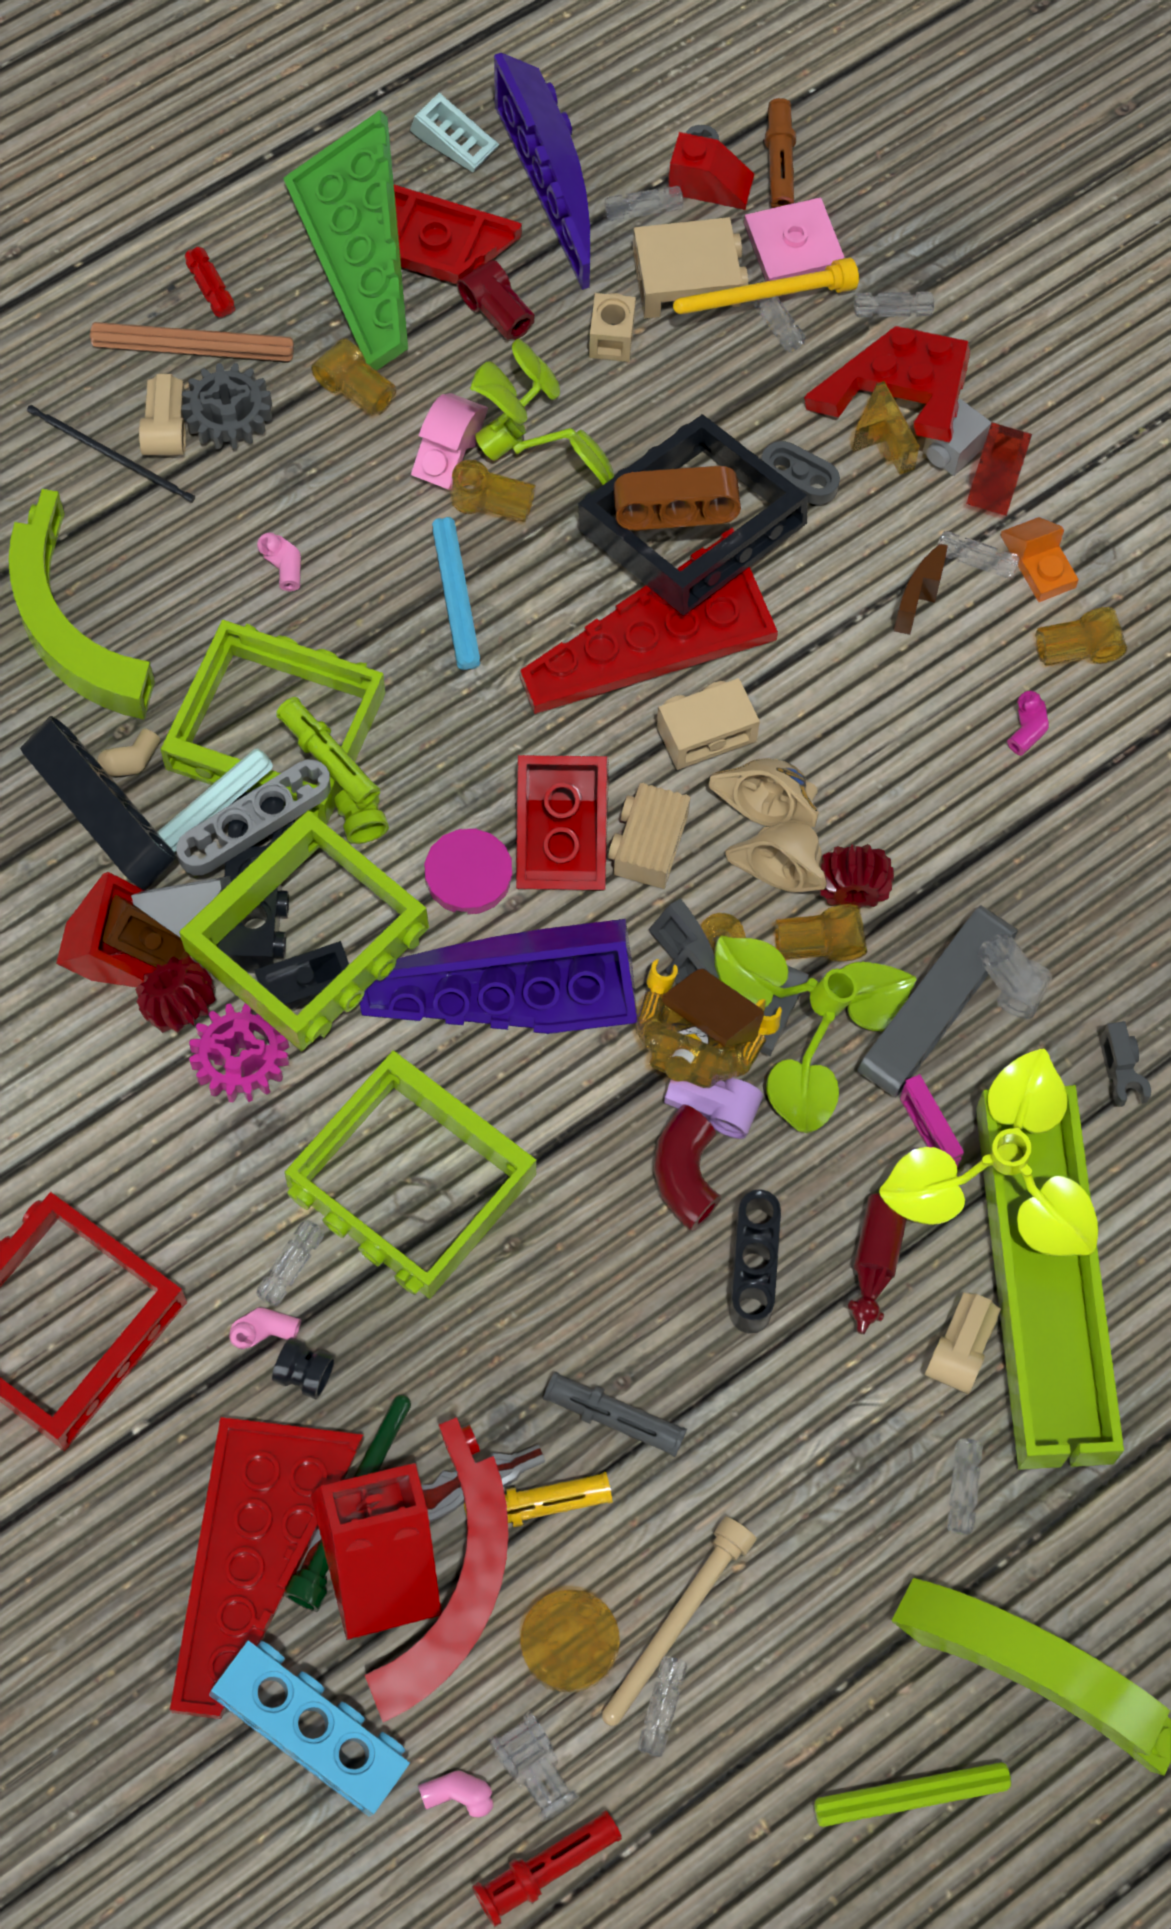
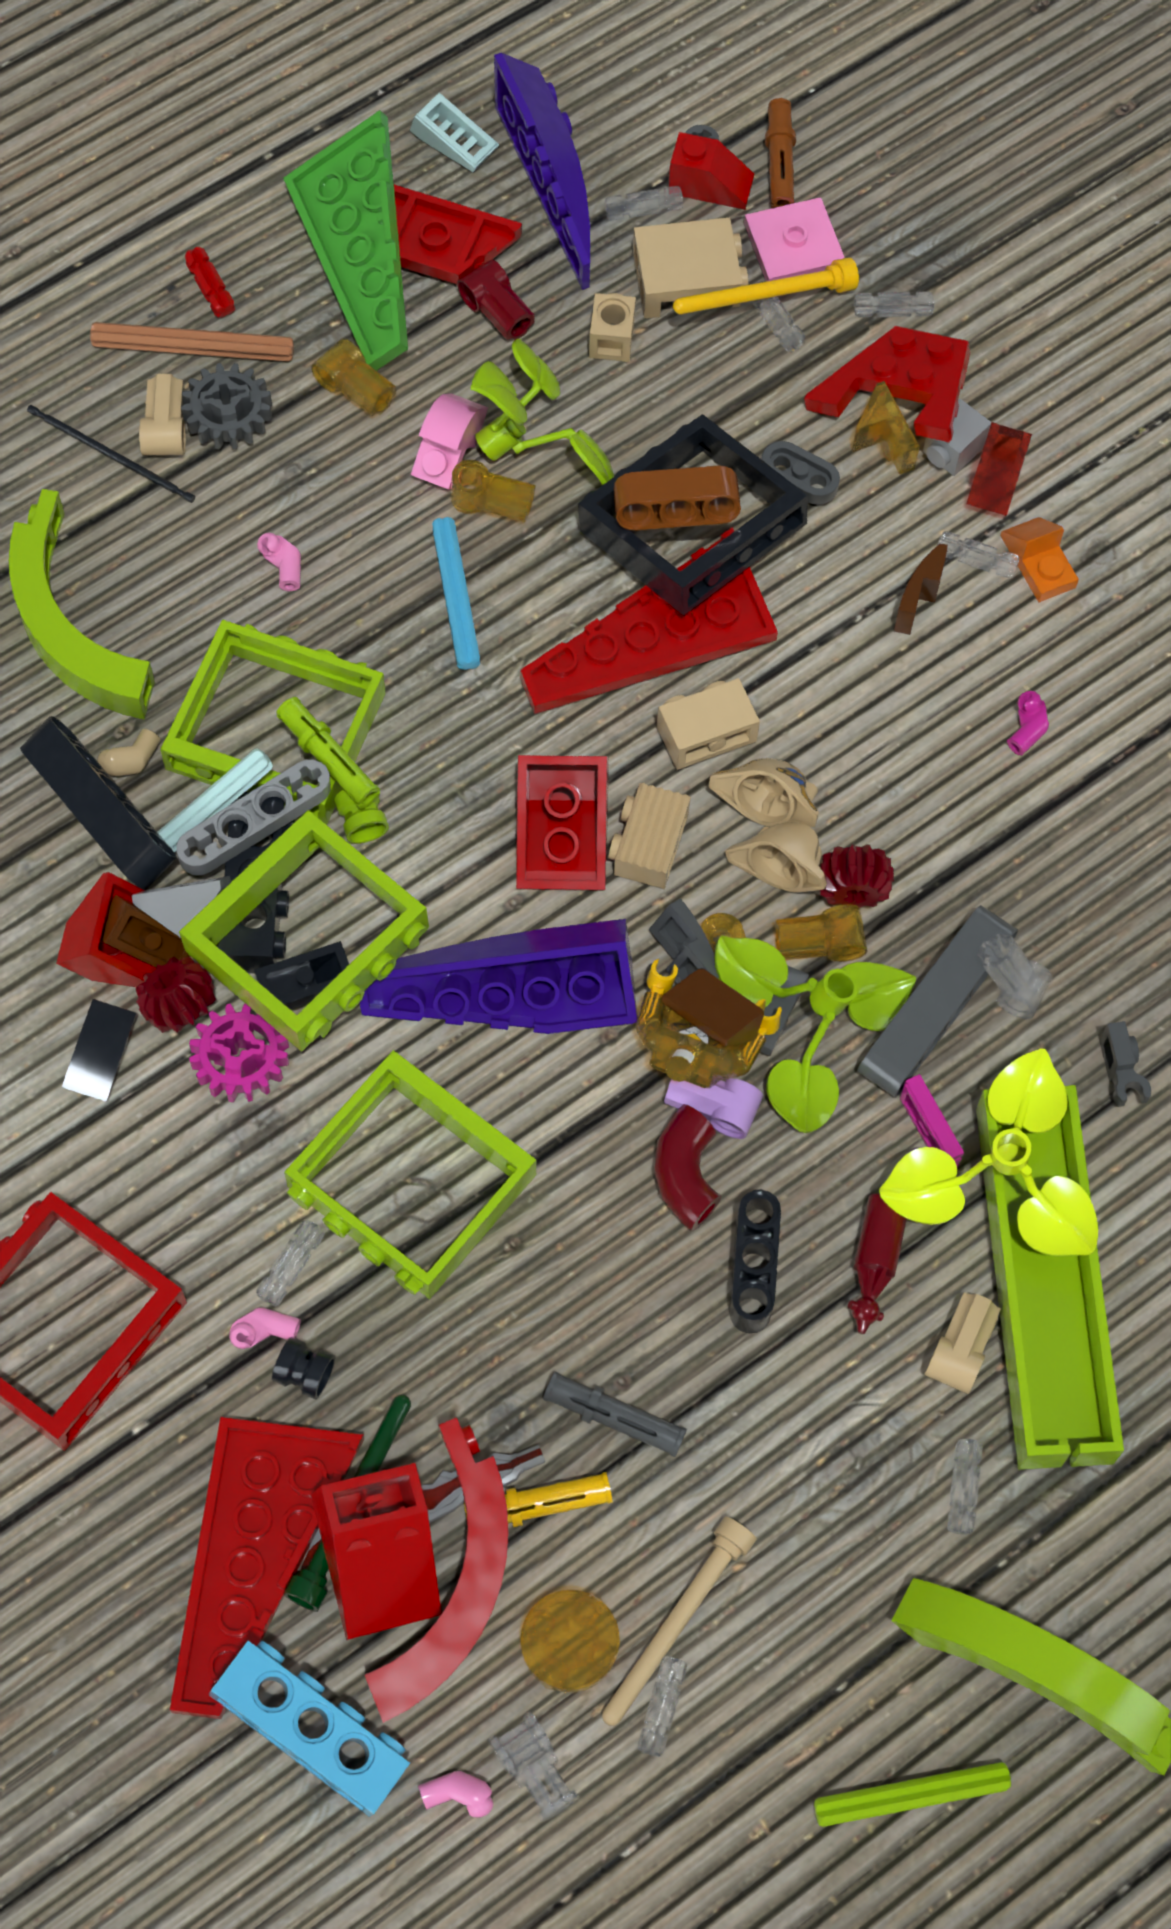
(99, 1050): none -> black slope
(468, 871): dark pink tile -> none
(525, 1879): red pin -> none
(1093, 636): clear yellow piece -> none

